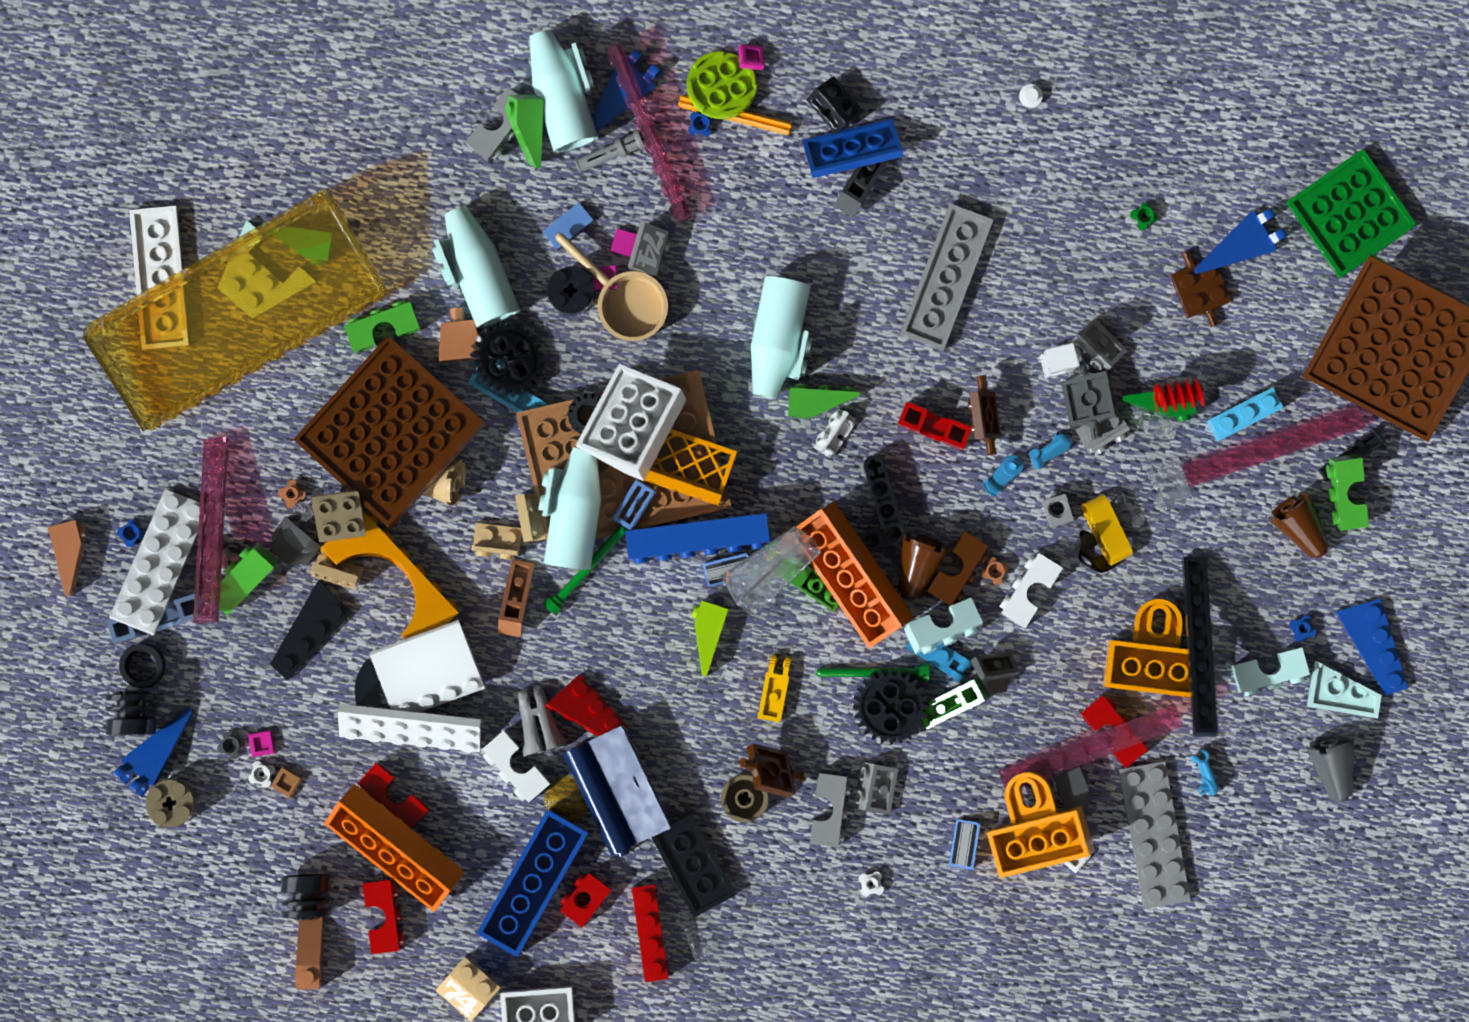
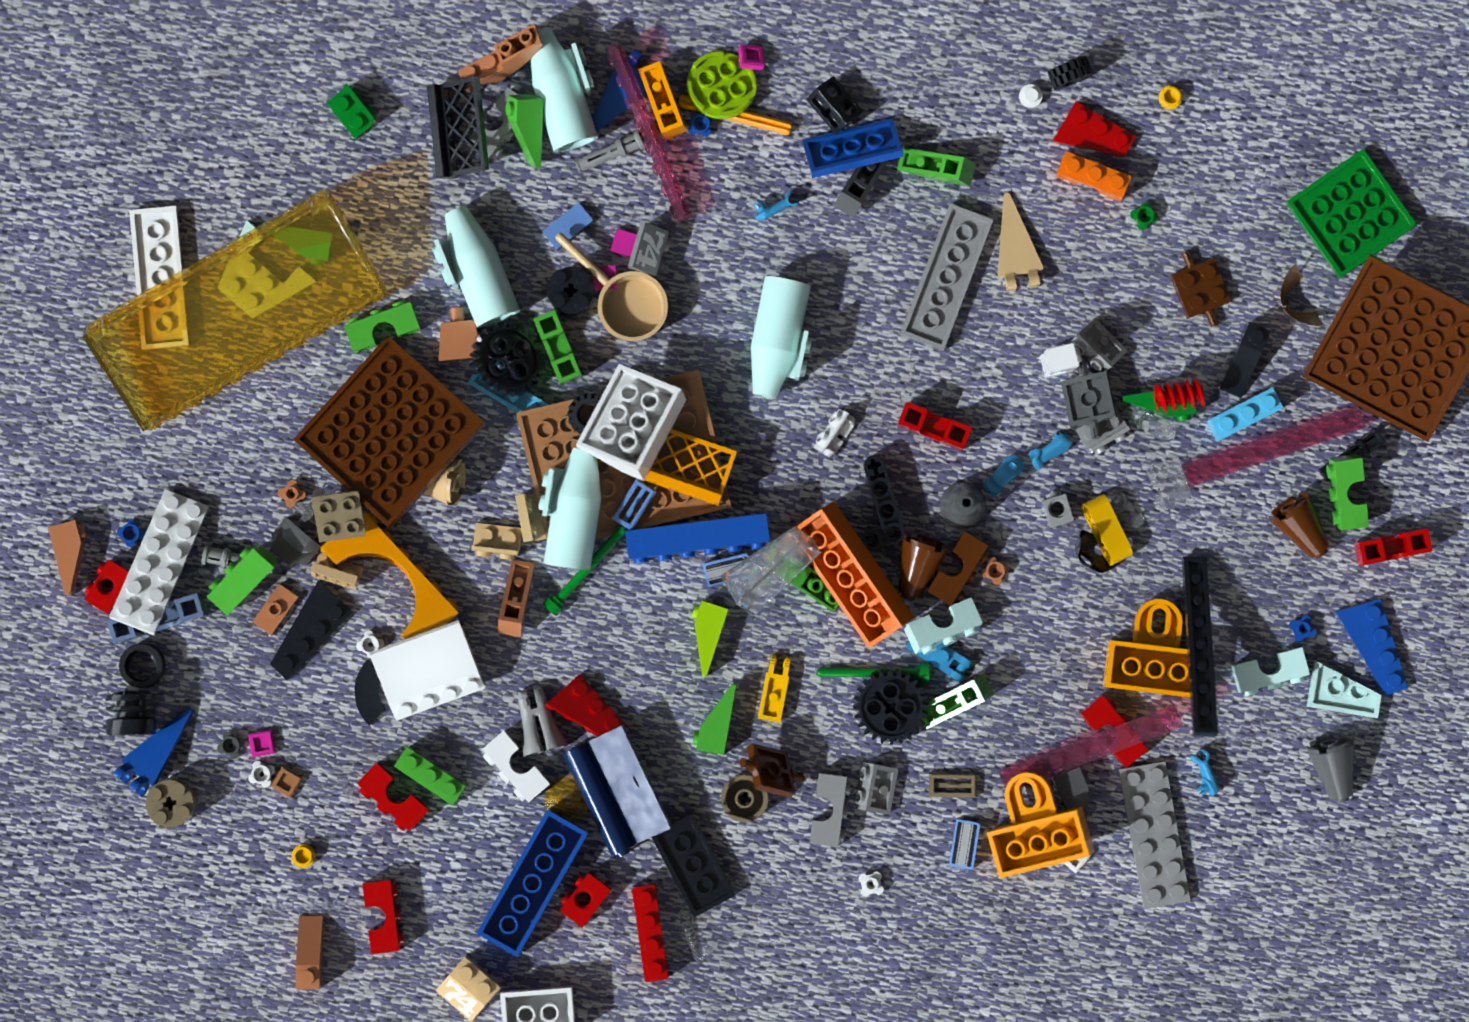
(95, 593): none -> red brick
(211, 530): clear pink plate -> none
(275, 609): none -> nougat plate
(303, 855): none -> yellow plate
(306, 896): black wheel -> none
(352, 112): none -> green bracket
(369, 638): none -> white plate
(394, 847): orange brick -> none
(409, 728): white plate -> none
(430, 776): none -> bright green arch
(444, 130): none -> black fence
(506, 58): none -> nougat slope
(557, 347): none -> bright green arch
(662, 100): none -> light orange slope
(715, 728): none -> bright green slope
(766, 212): none -> dark azure piece
(814, 402): bright green slope -> none
(932, 785): none -> dark tan tile
(937, 166): none -> bright green slope
(955, 513): none -> dark grey cone
(985, 415): reddish brown plate -> none
(995, 671): dark grey slope -> none
(1016, 249): none -> tan flag
(1039, 570): white arch -> none
(1070, 73): none -> black tyre
(1092, 174): none -> orange arch
(1093, 132): none -> red wing
(1170, 97): none -> yellow plate
(1244, 242): blue flag -> none
(1244, 359): none -> black slope
(1290, 280): none -> medium nougat piece
(1393, 547): none -> red arch

